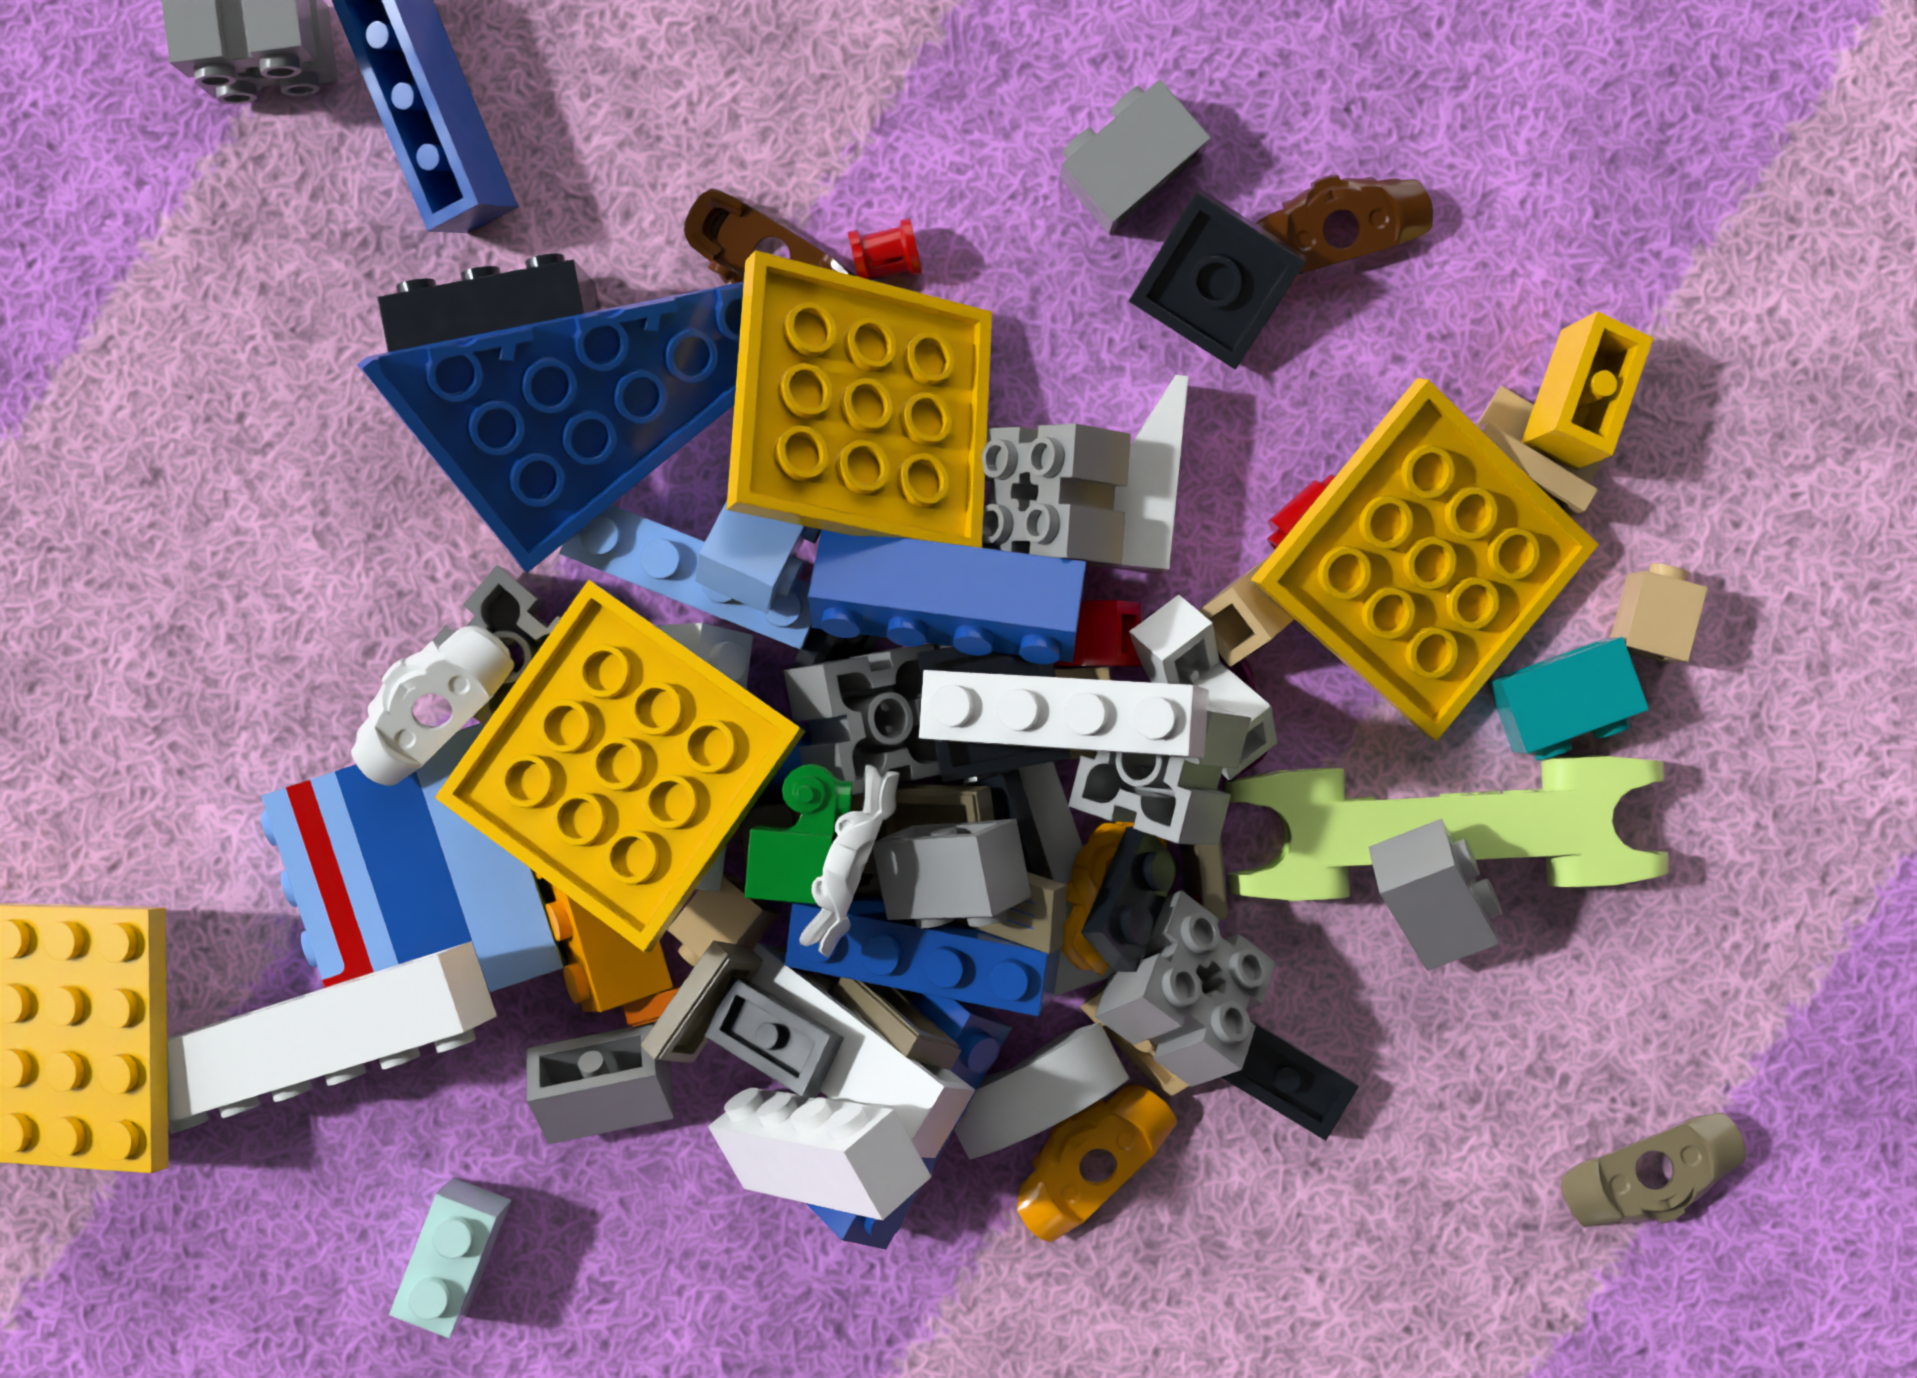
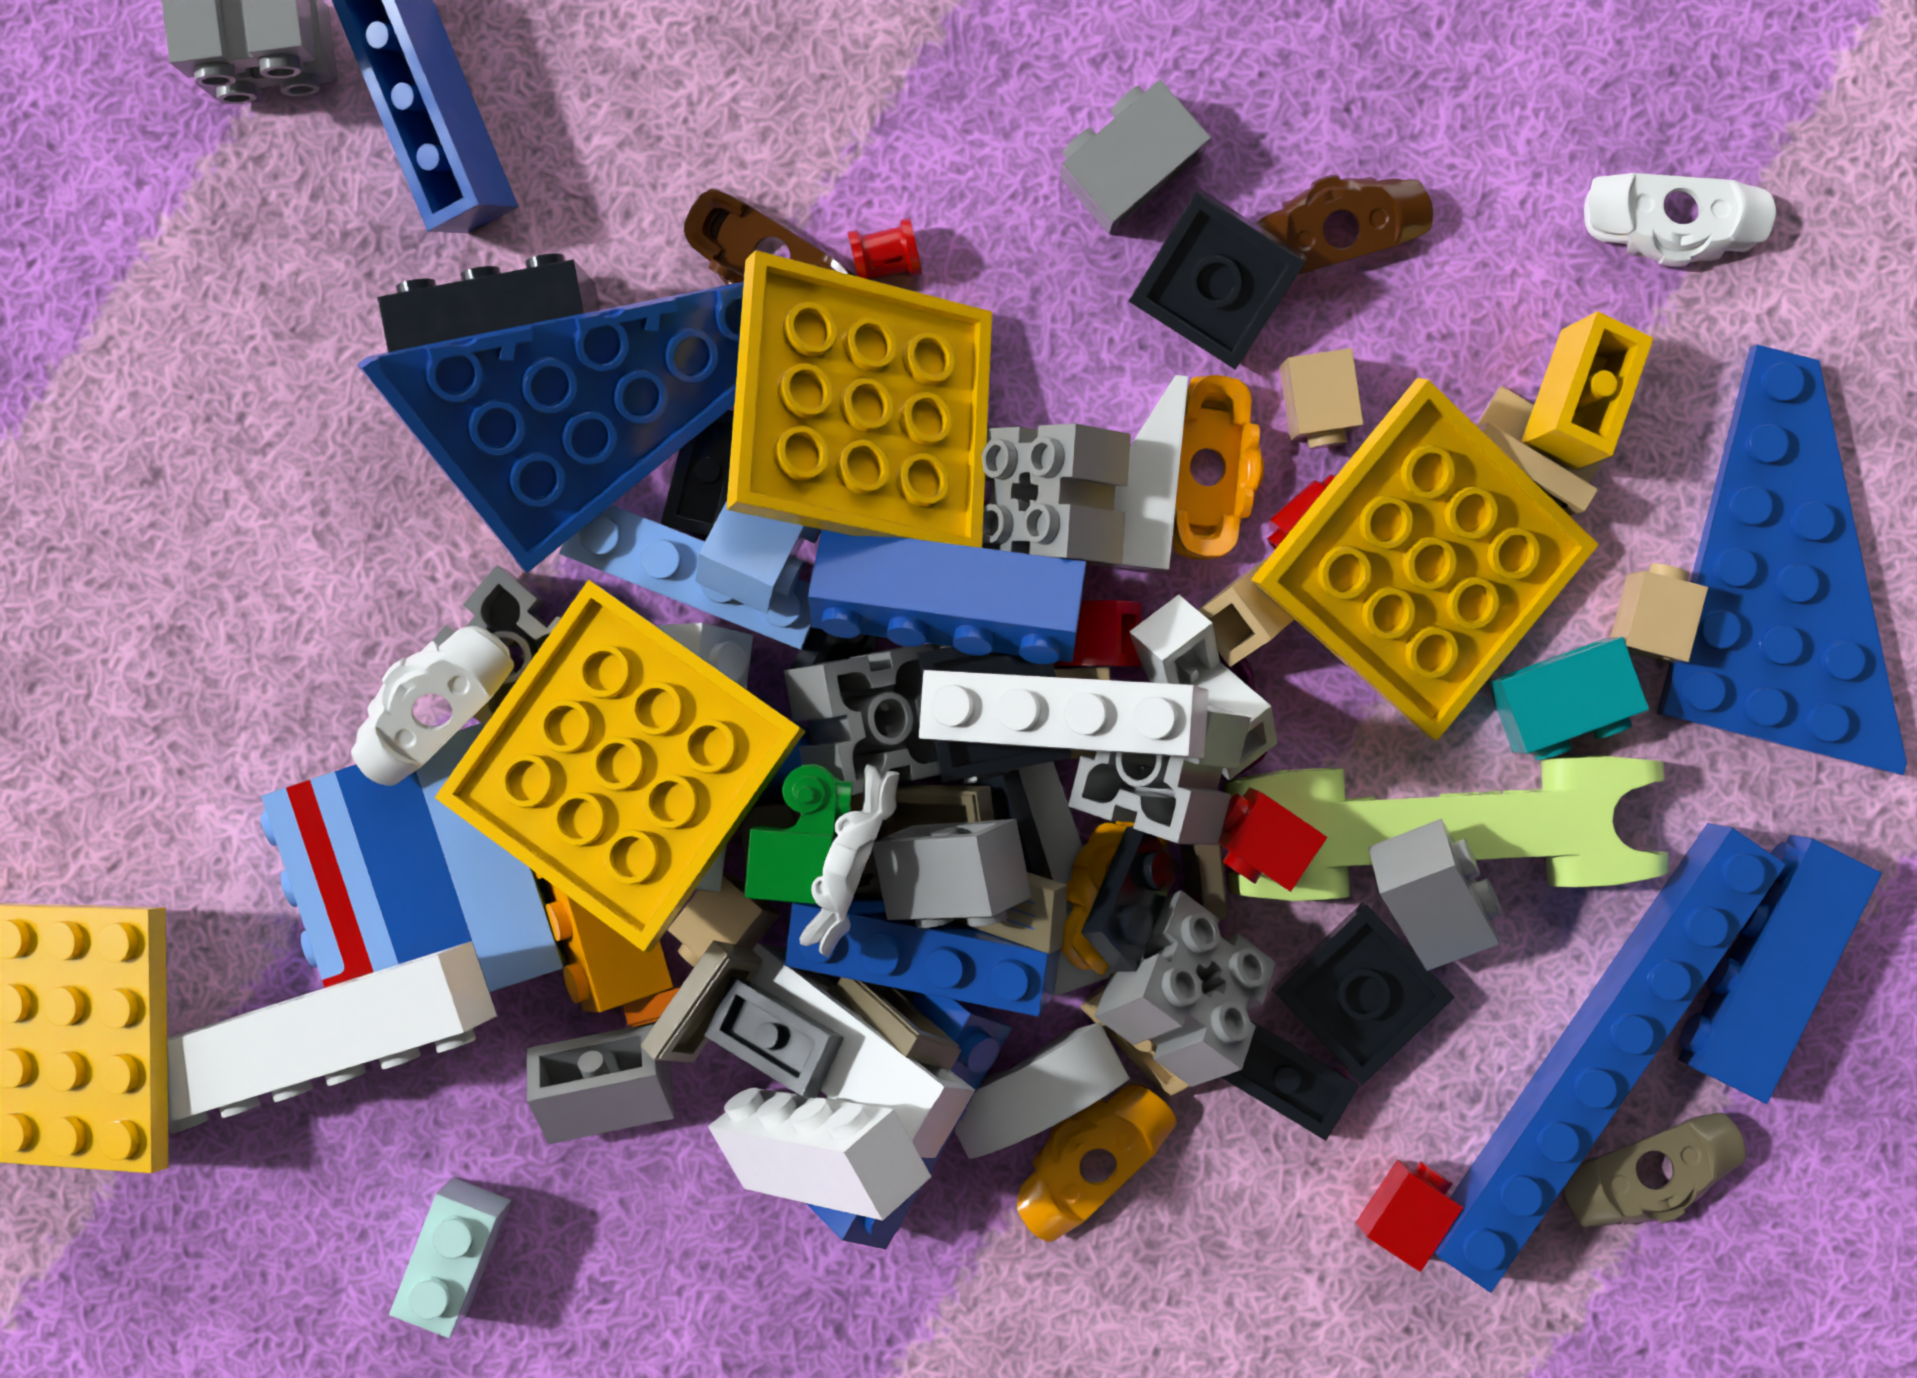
(701, 479): none -> black plate
(1218, 421): none -> light orange piece
(1267, 840): none -> red brick
(1321, 397): none -> tan brick
(1362, 993): none -> black plate
(1410, 1213): none -> red brick
(1605, 1050): none -> blue brick
(1632, 213): none -> white piece
(1778, 968): none -> blue brick
(1788, 610): none -> blue wing

